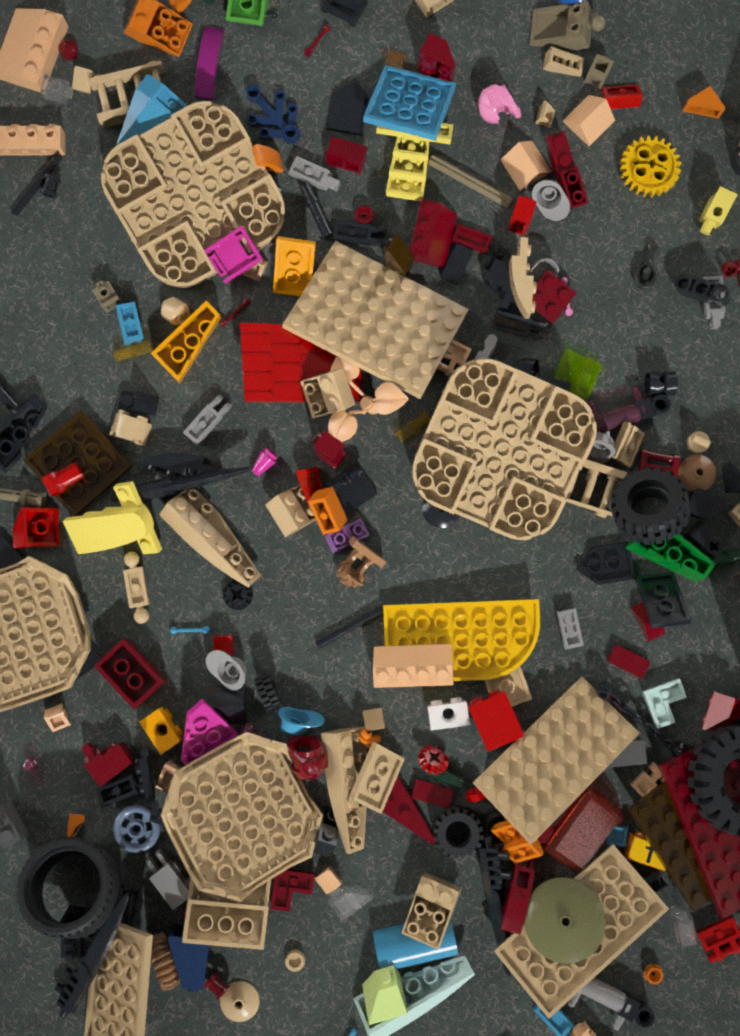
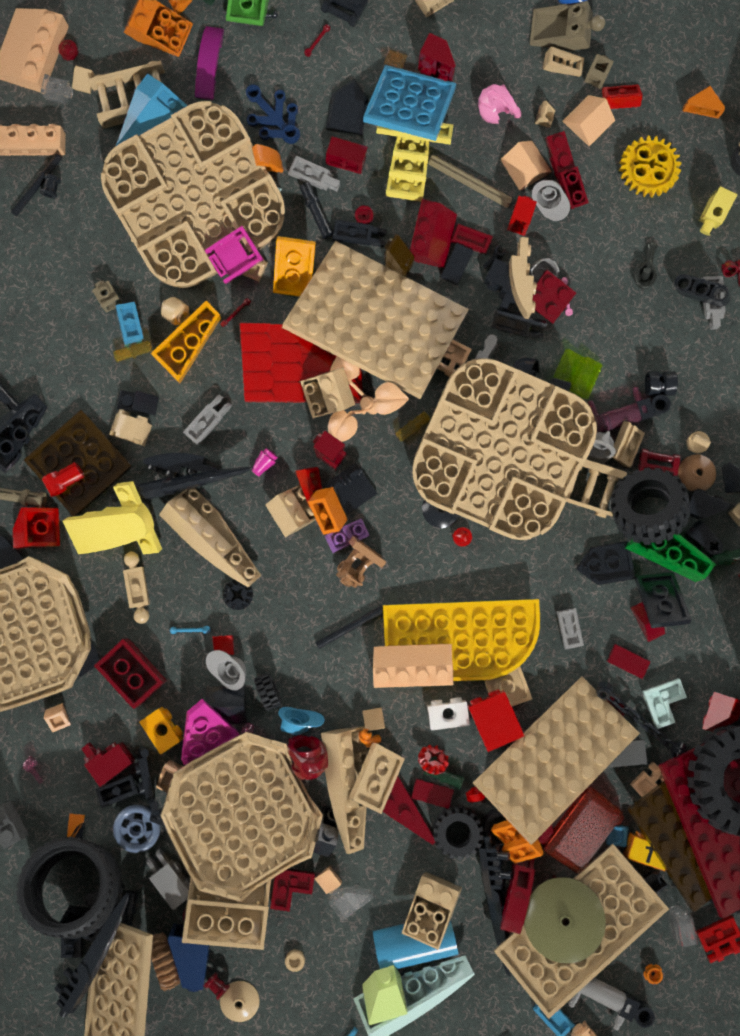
(462, 537): none -> red tile

